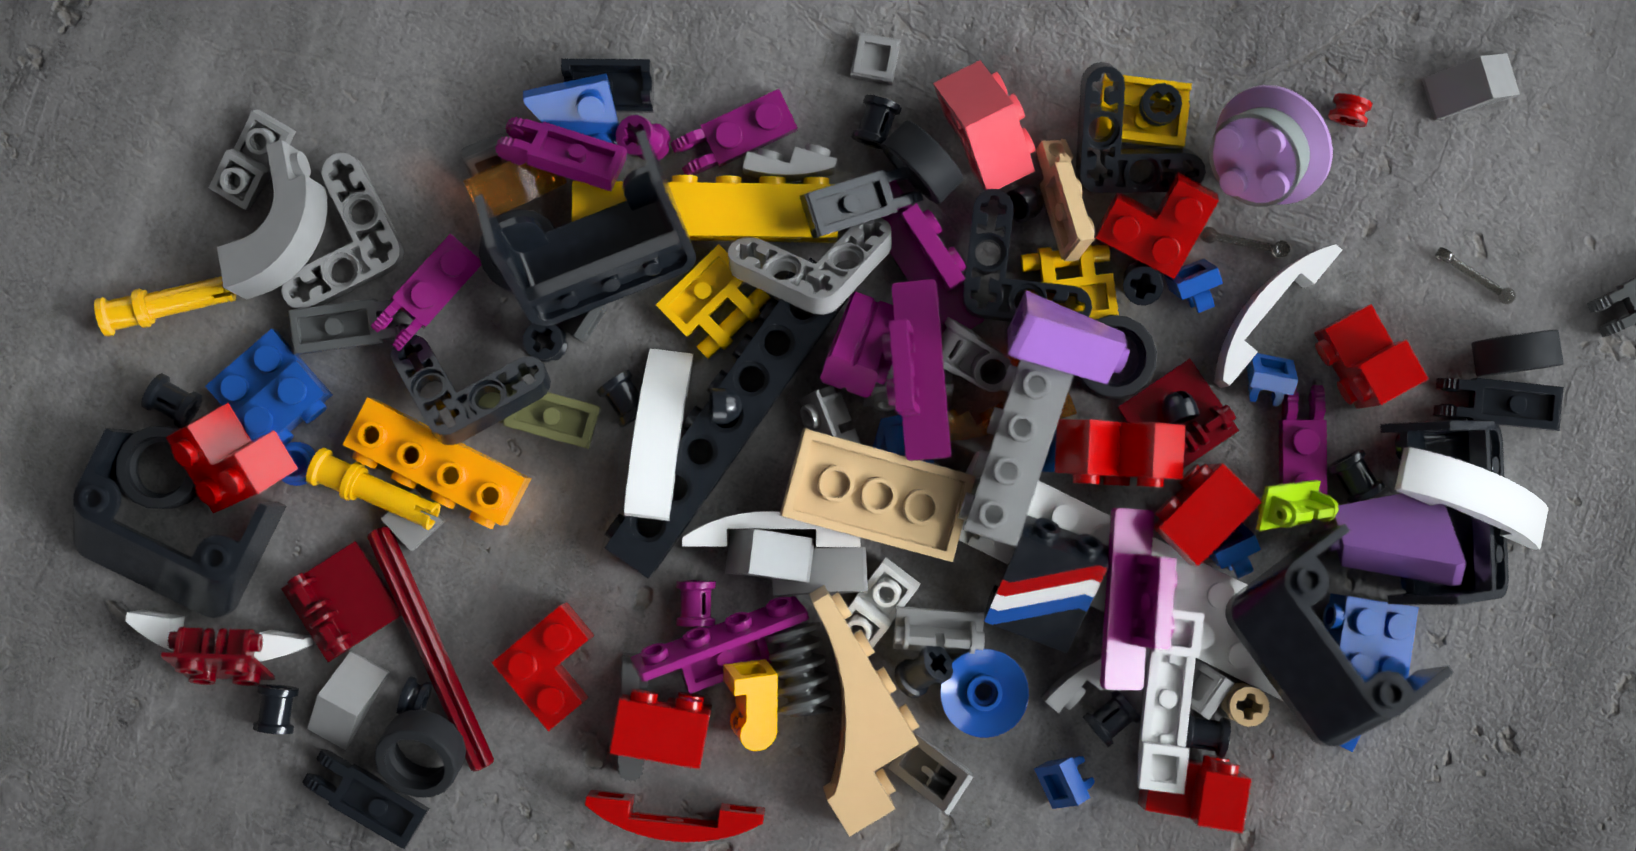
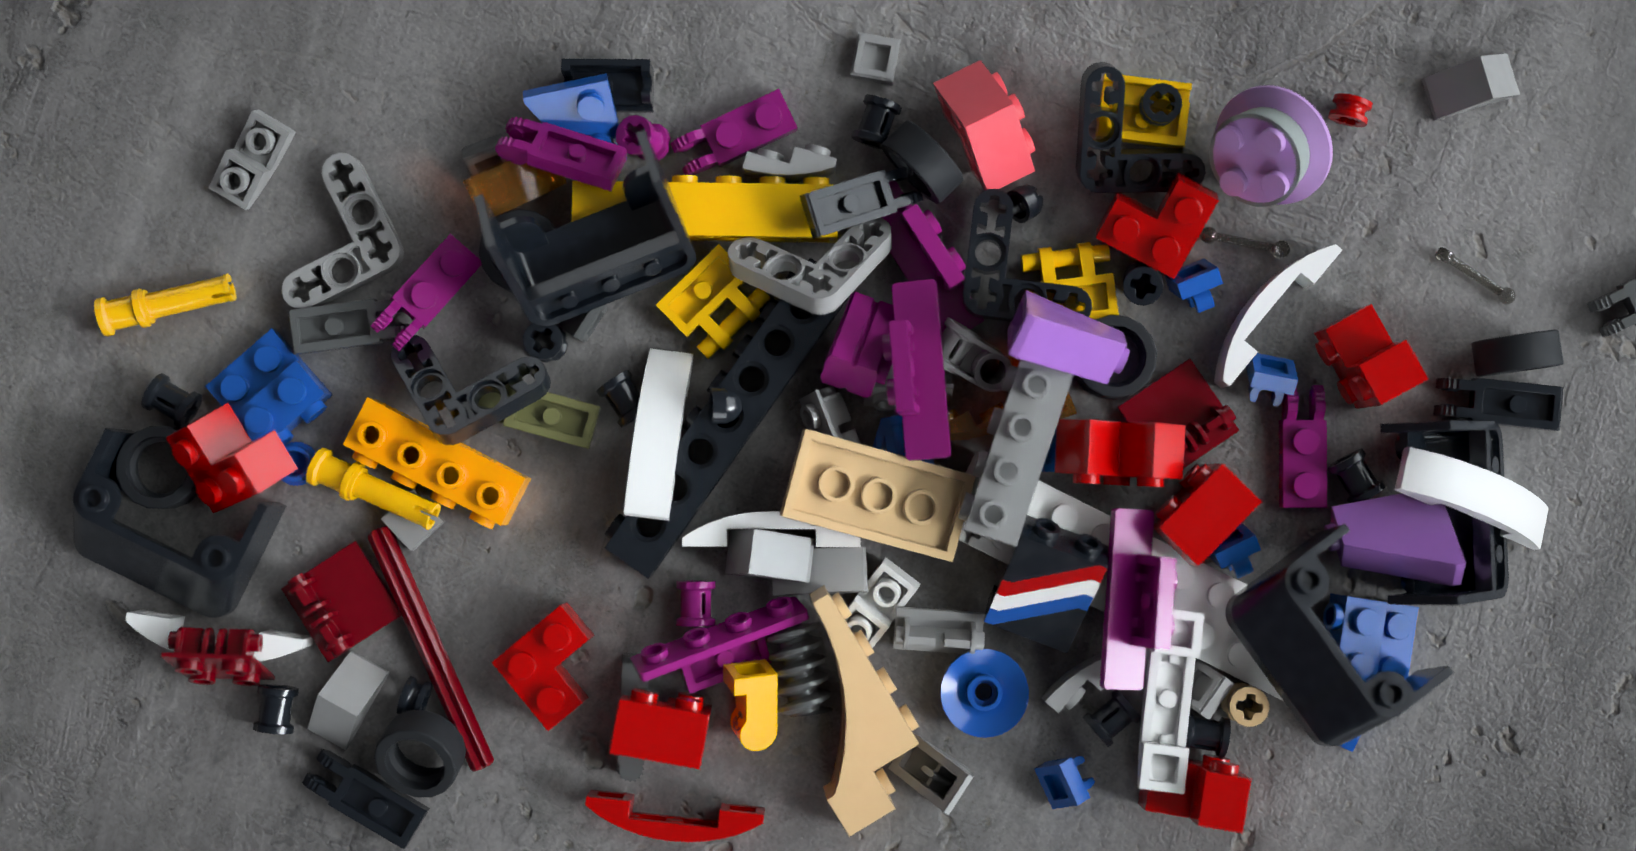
(286, 236): light grey arch -> none
(918, 674): black bush -> none
(1064, 200): tan hinge -> none
(1179, 408): black hinge -> none
(1294, 505): lime hinge -> none

